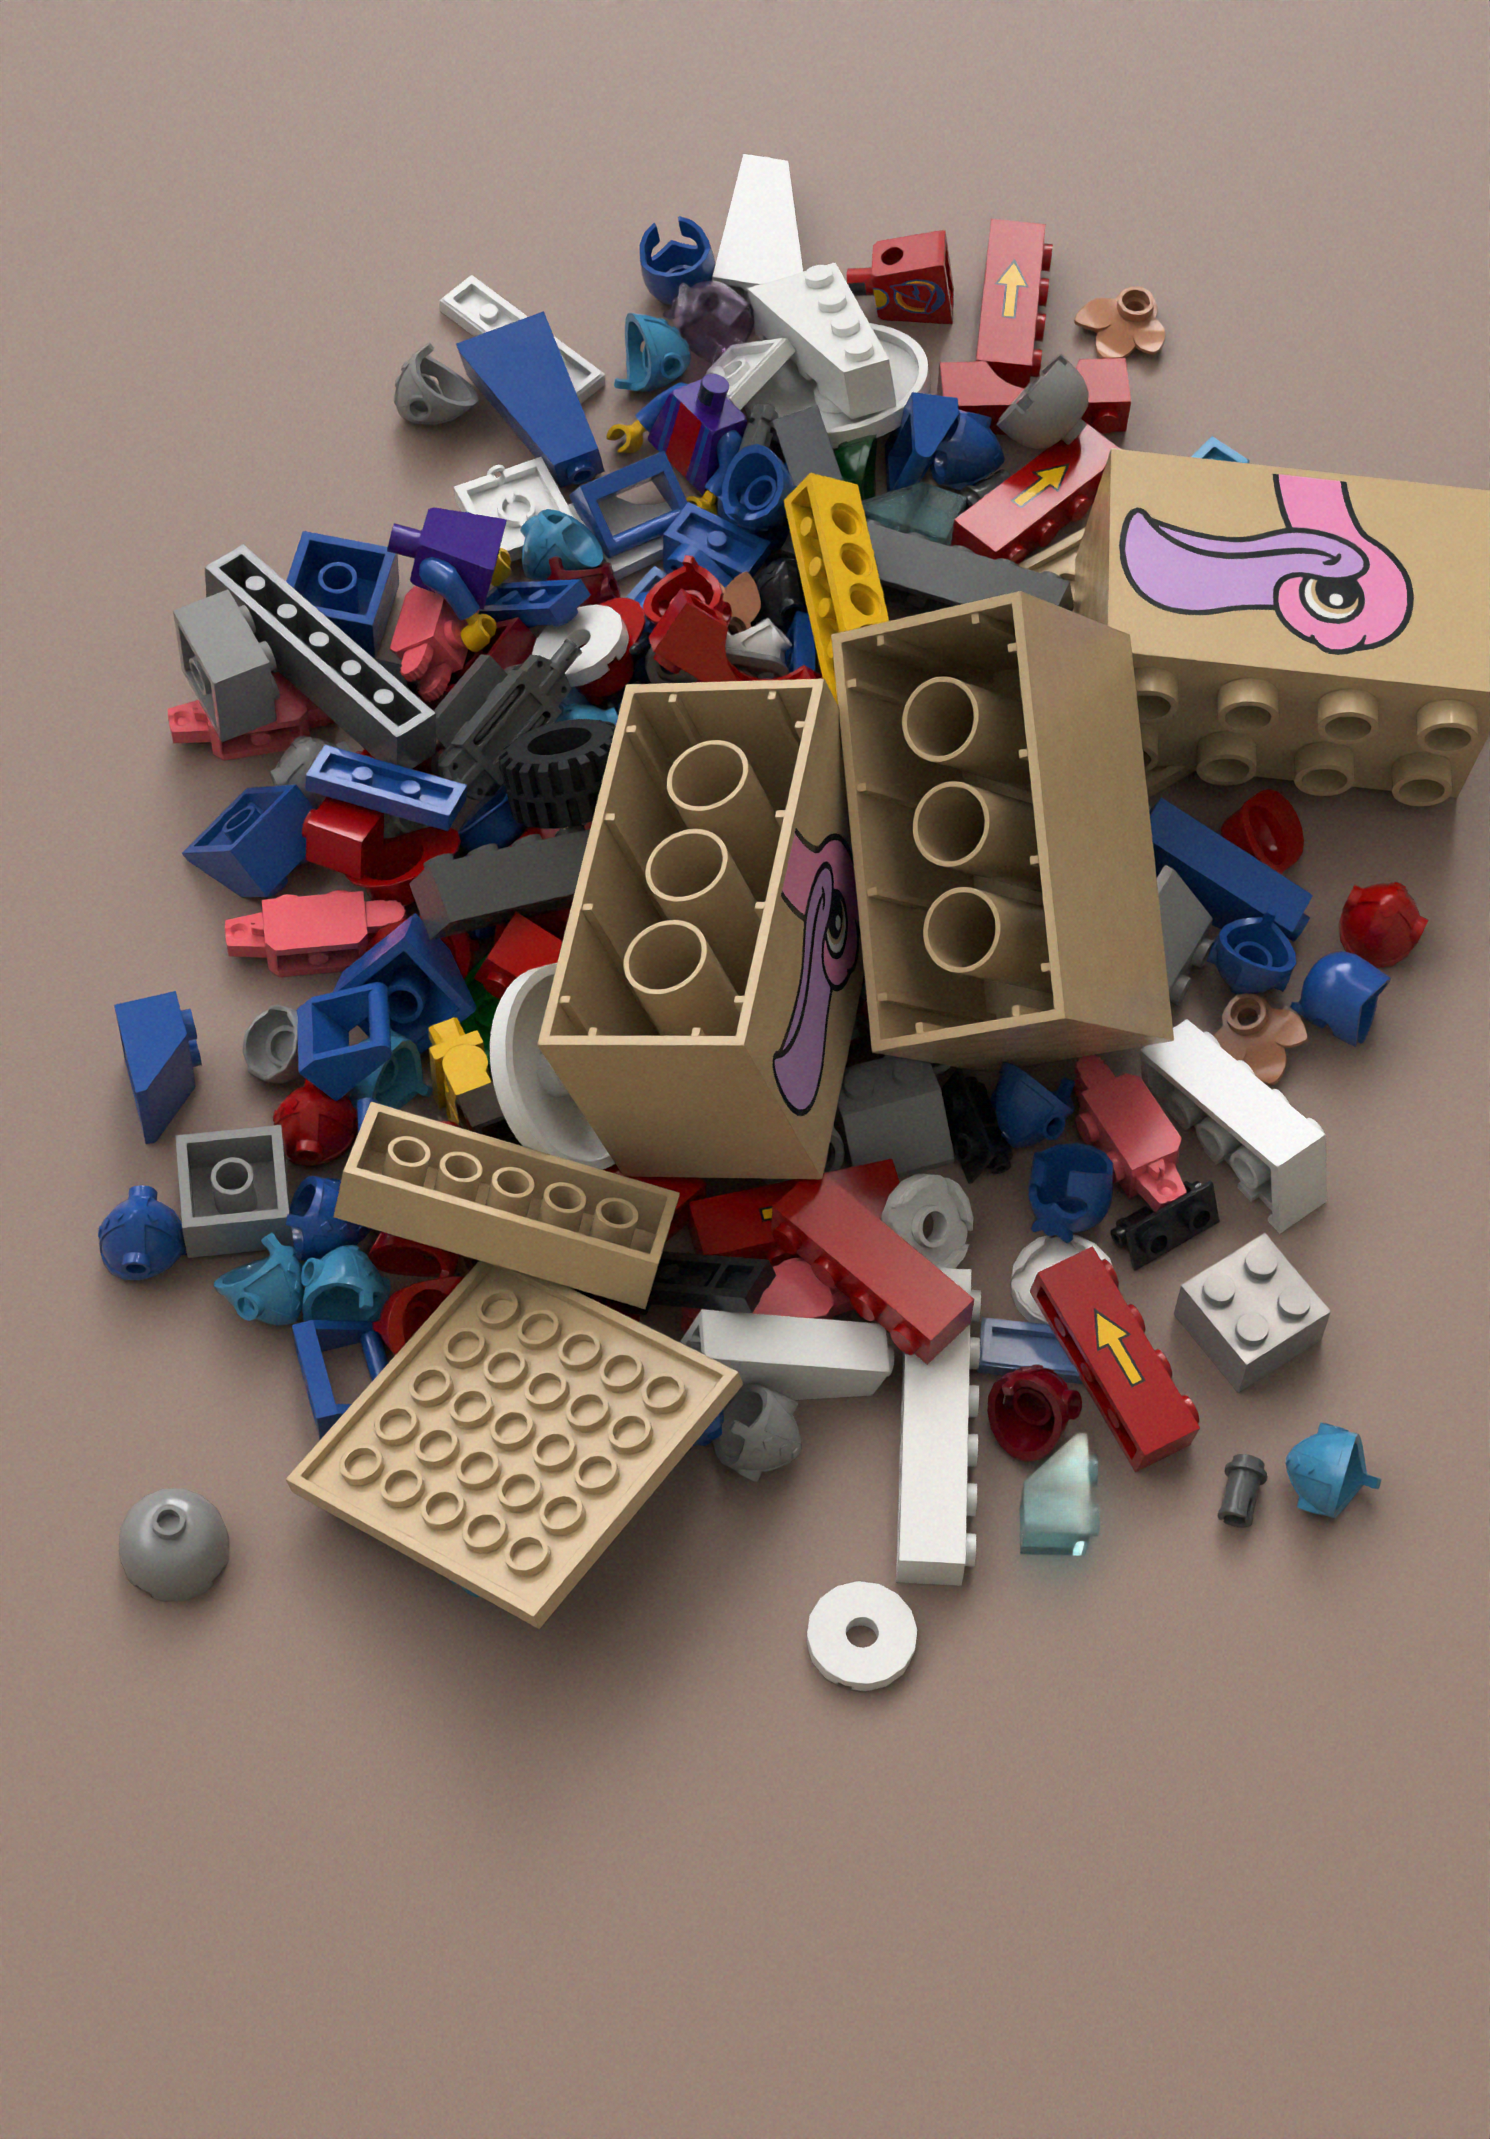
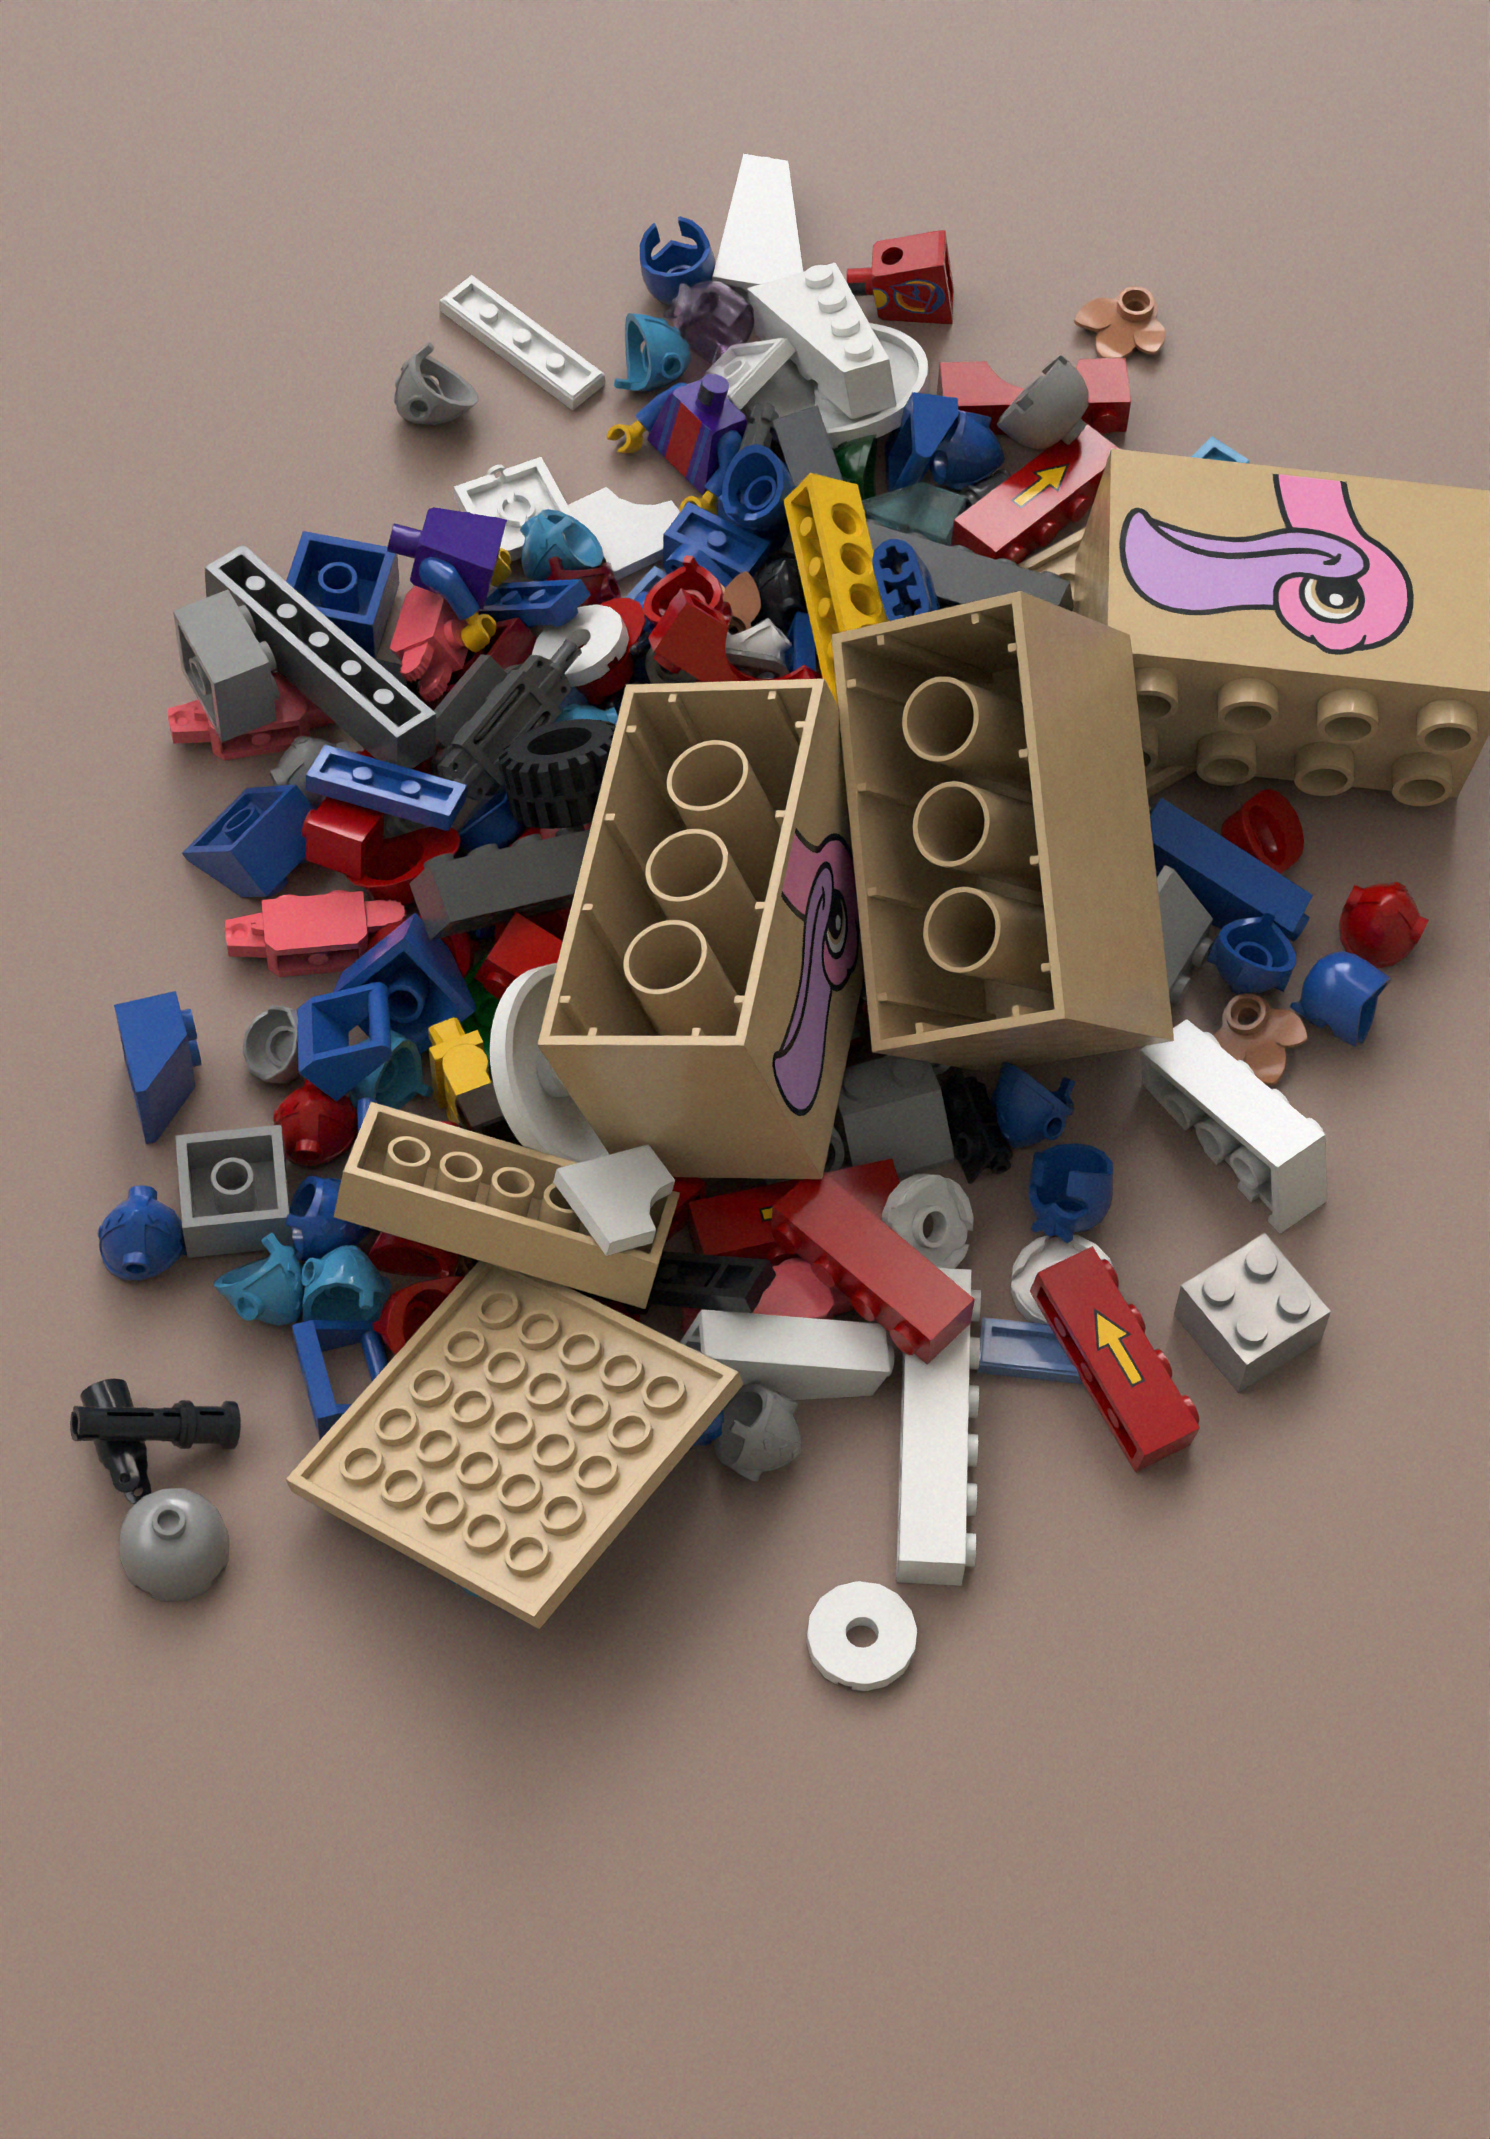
(122, 1458): none -> black piece
(181, 1424): none -> black pin
(532, 391): blue slope -> none
(616, 1195): none -> white tile
(654, 469): blue tile -> none
(902, 578): none -> blue connector
(1011, 300): brick -> none
(1033, 1411): dark red helmet -> none
(1057, 1504): clear light blue slope -> none
(1132, 1131): coral hinge -> none
(1158, 1232): black hinge -> none
(1241, 1491): dark grey pin -> none
(1328, 1470): dark azure helmet -> none

